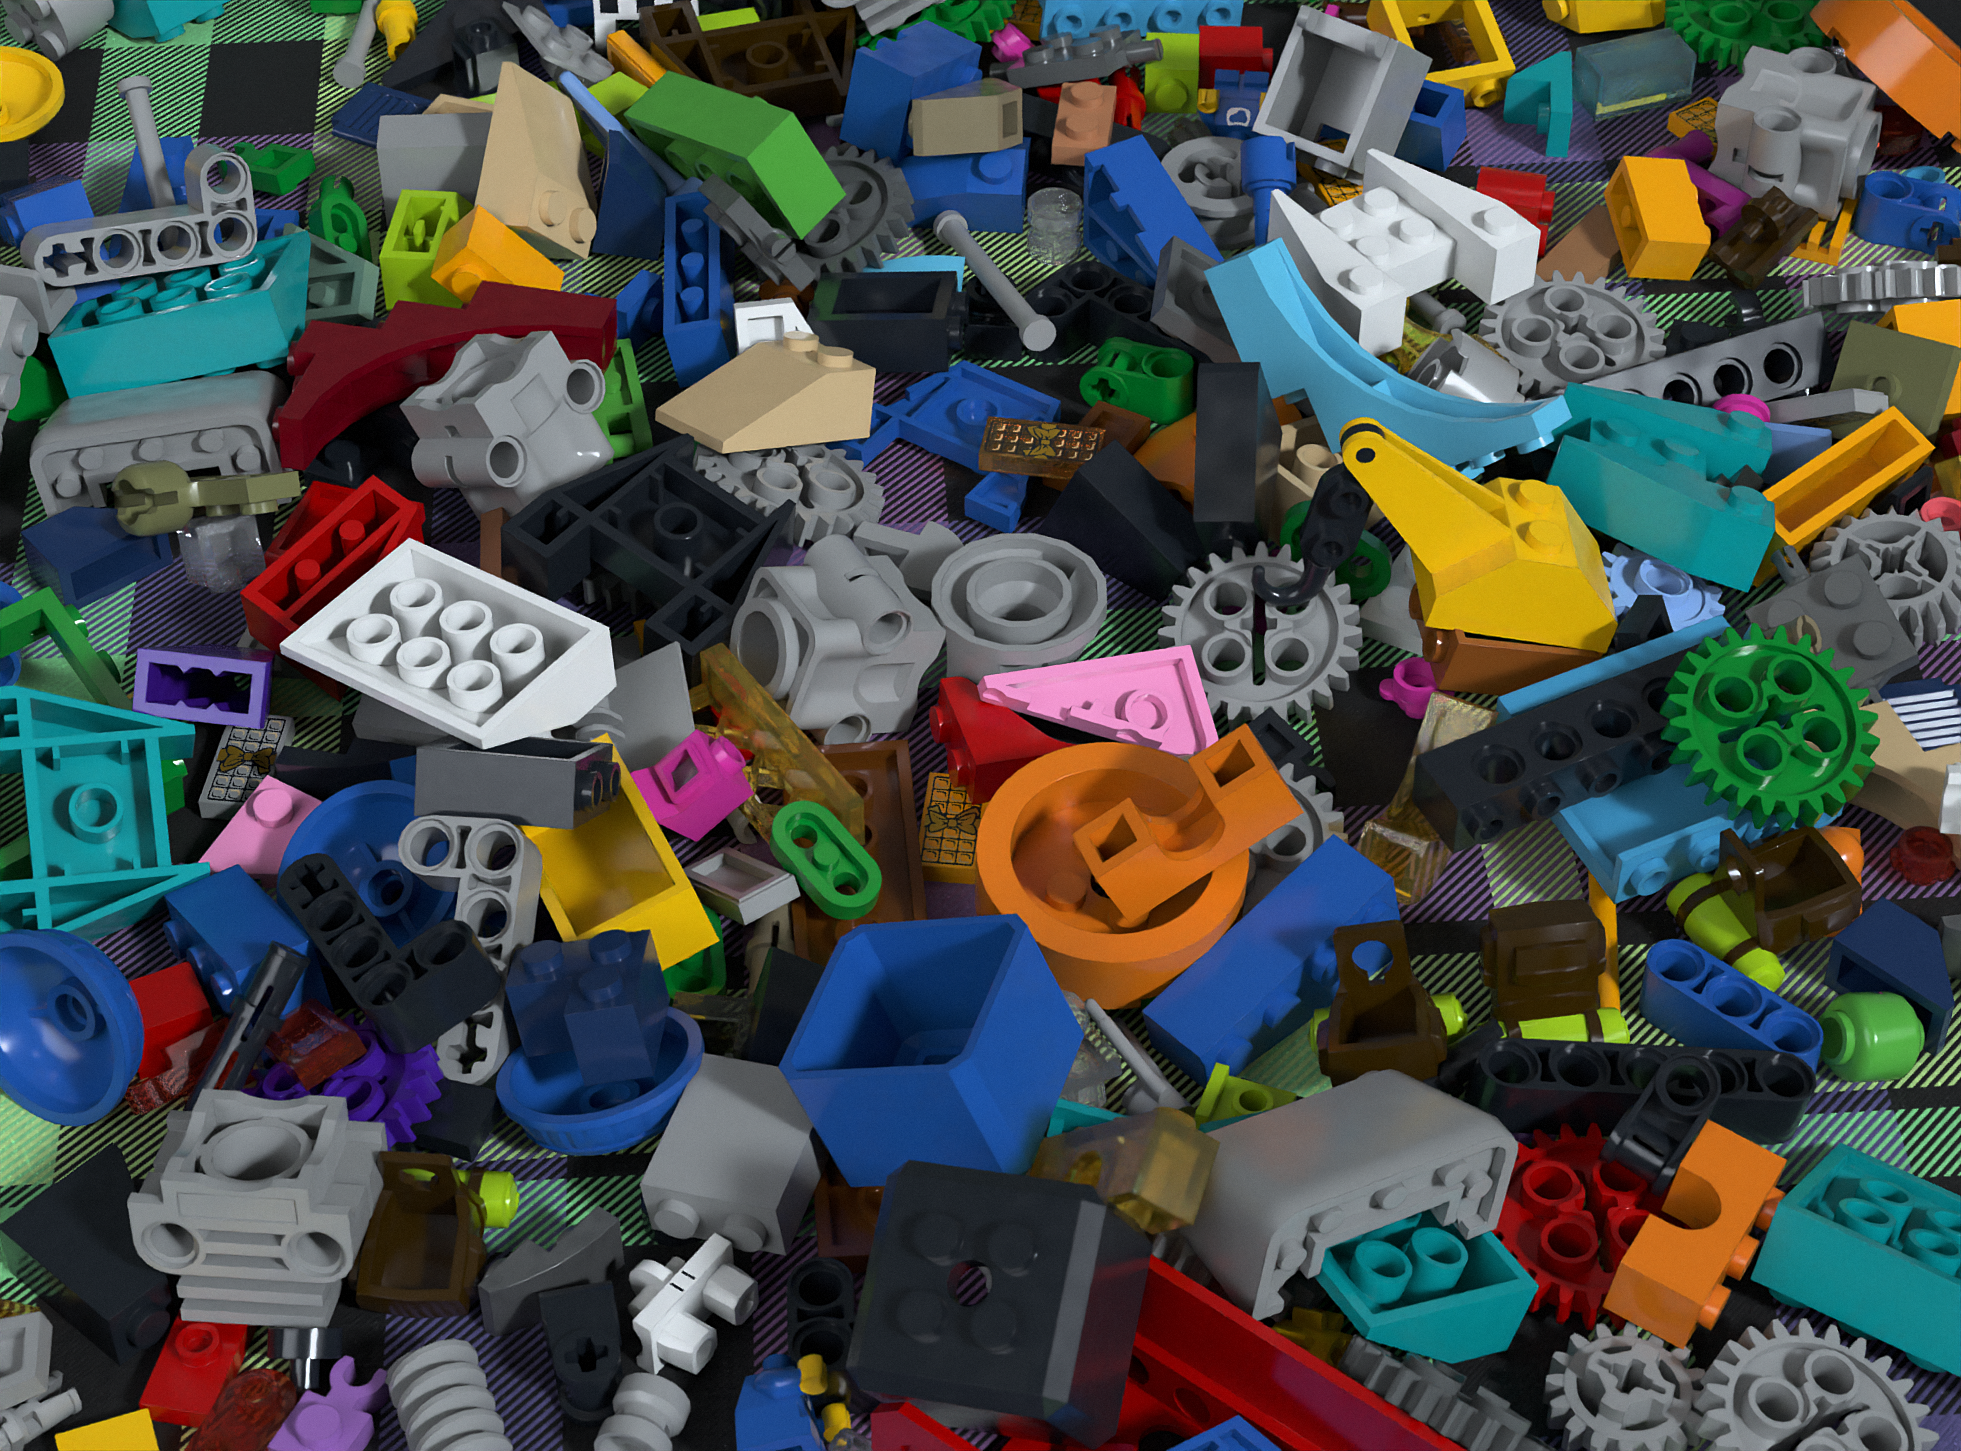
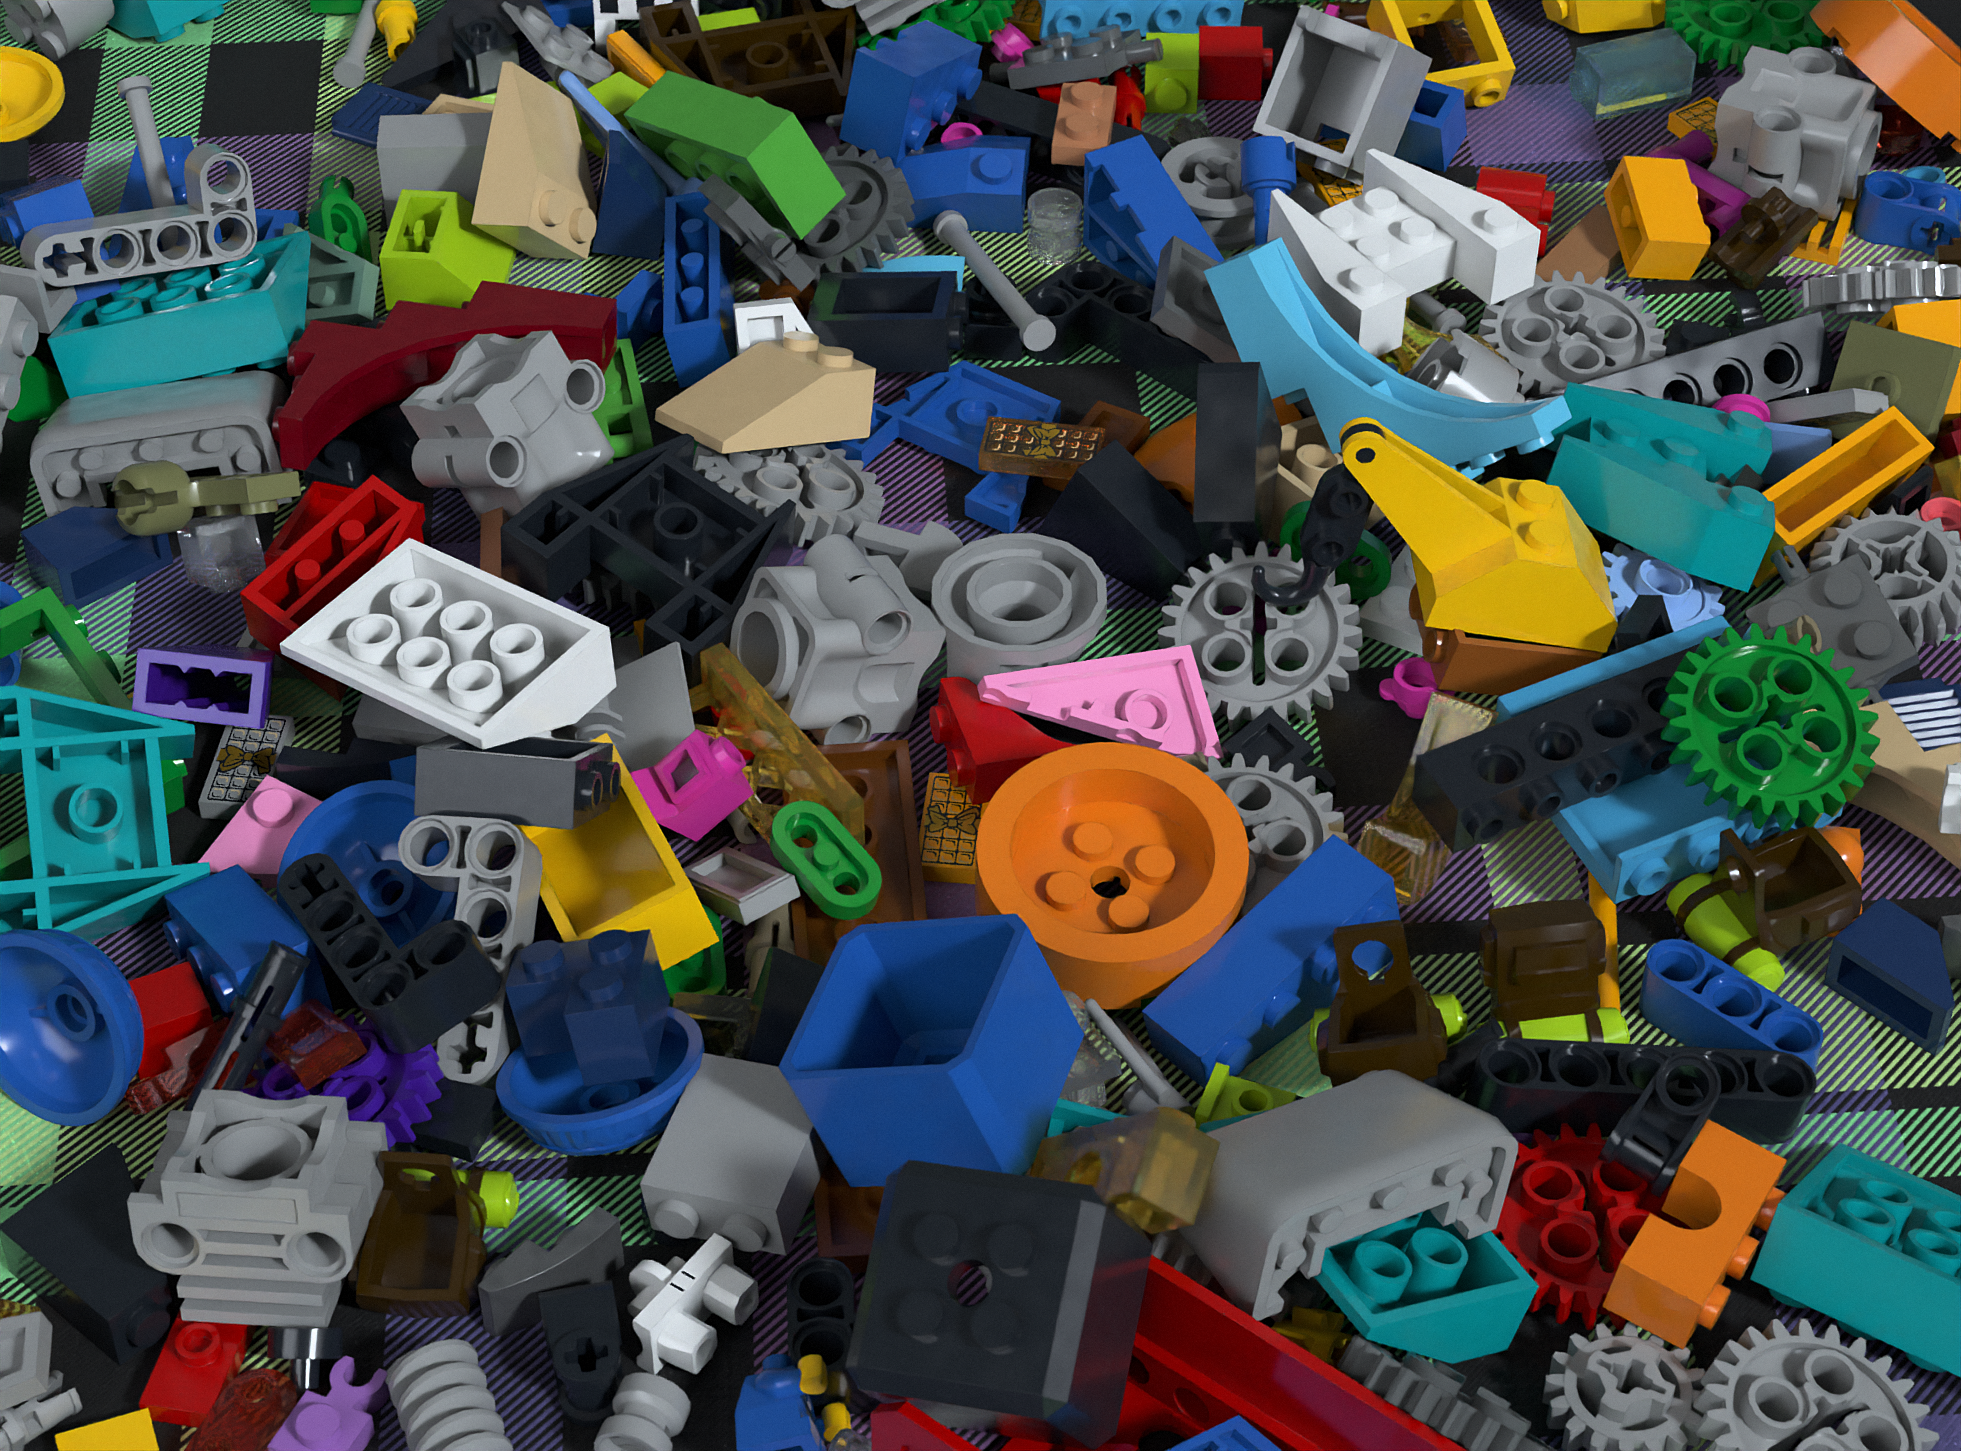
(275, 168): green plate -> none
(488, 250): light orange brick -> none
(967, 119): dark tan slope -> none
(1146, 380): green piece -> none
(1152, 858): orange arch -> none
(1233, 103): blue piece -> none
(1544, 99): teal slope -> none
(1870, 1037): bright green head -> none
(1923, 856): clear red plate -> none

